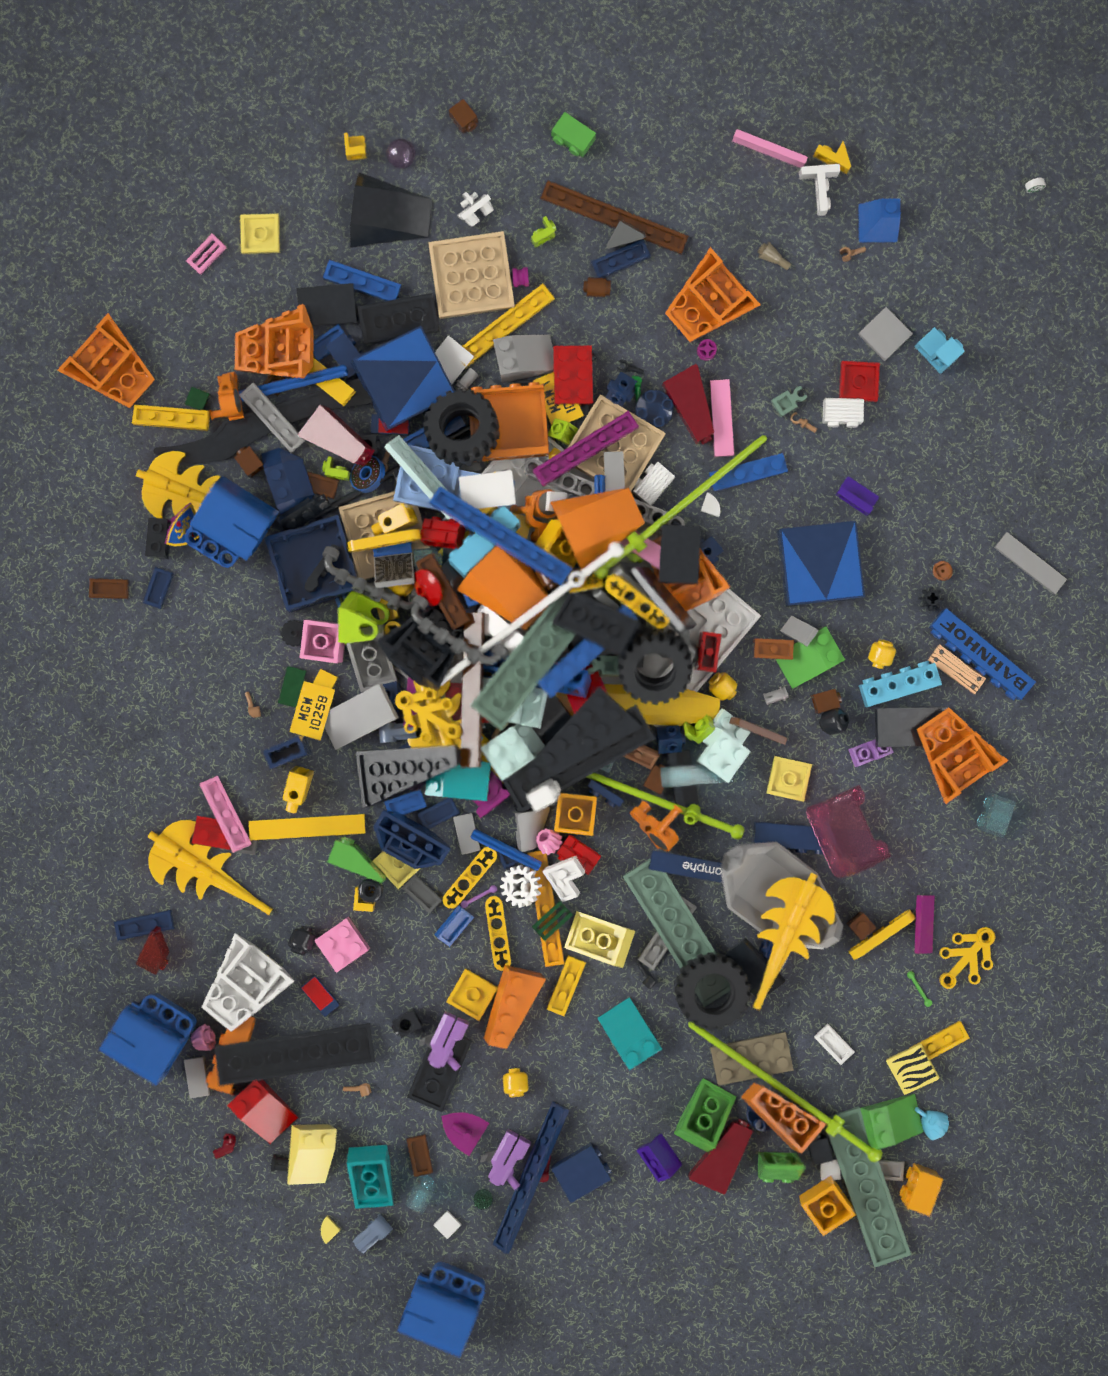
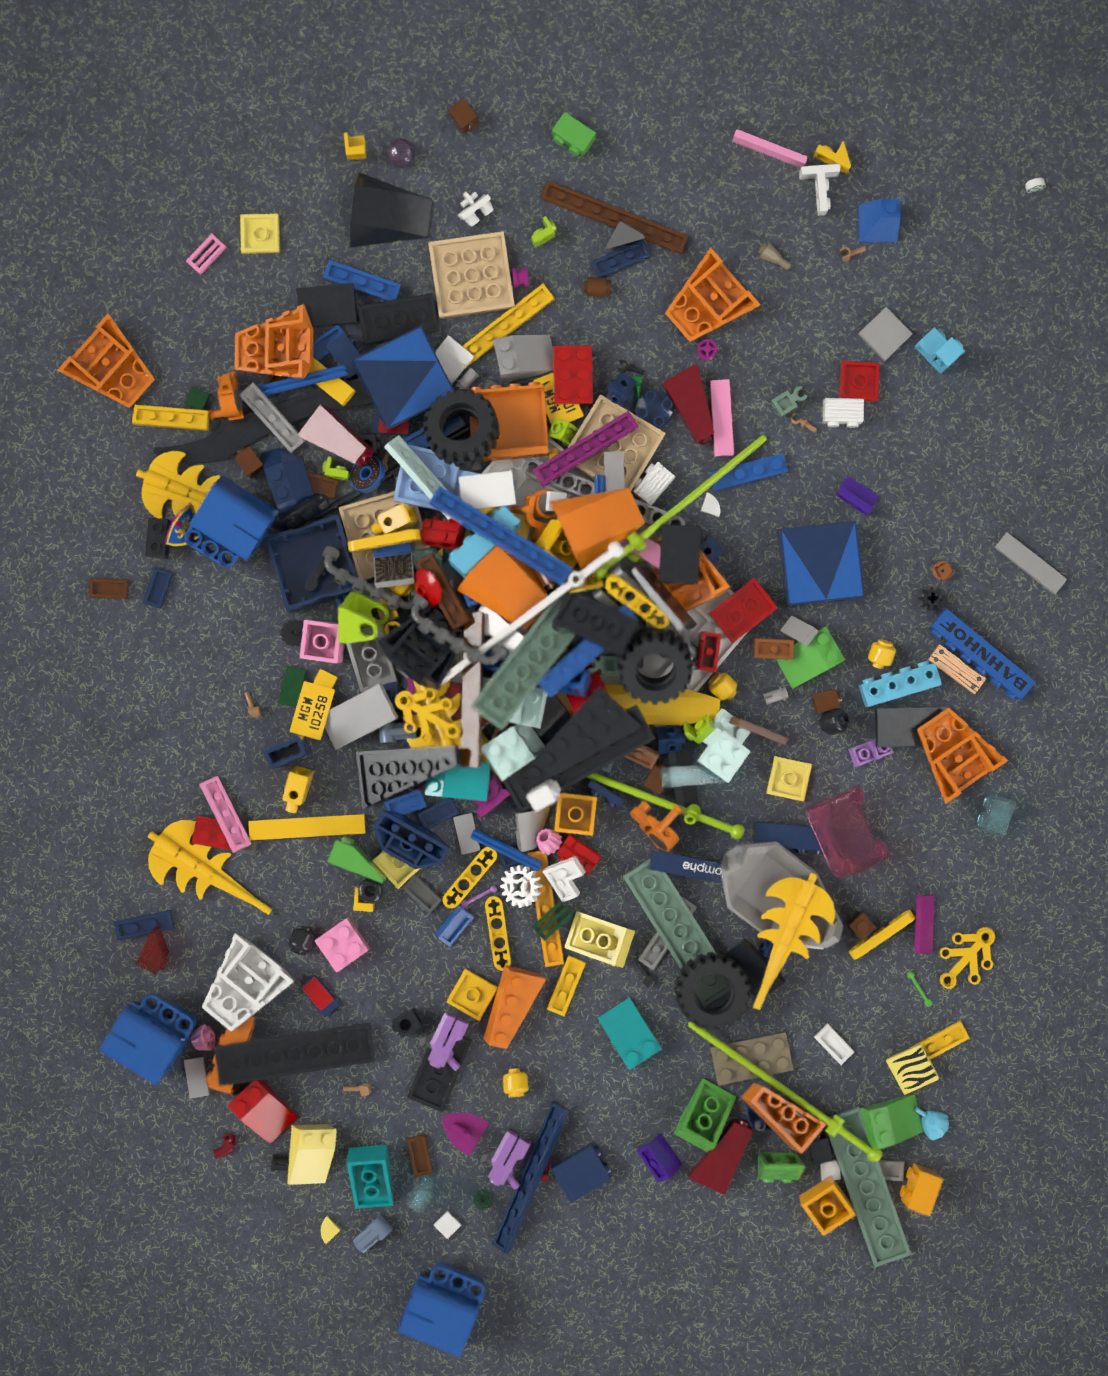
(743, 610): none -> red plate

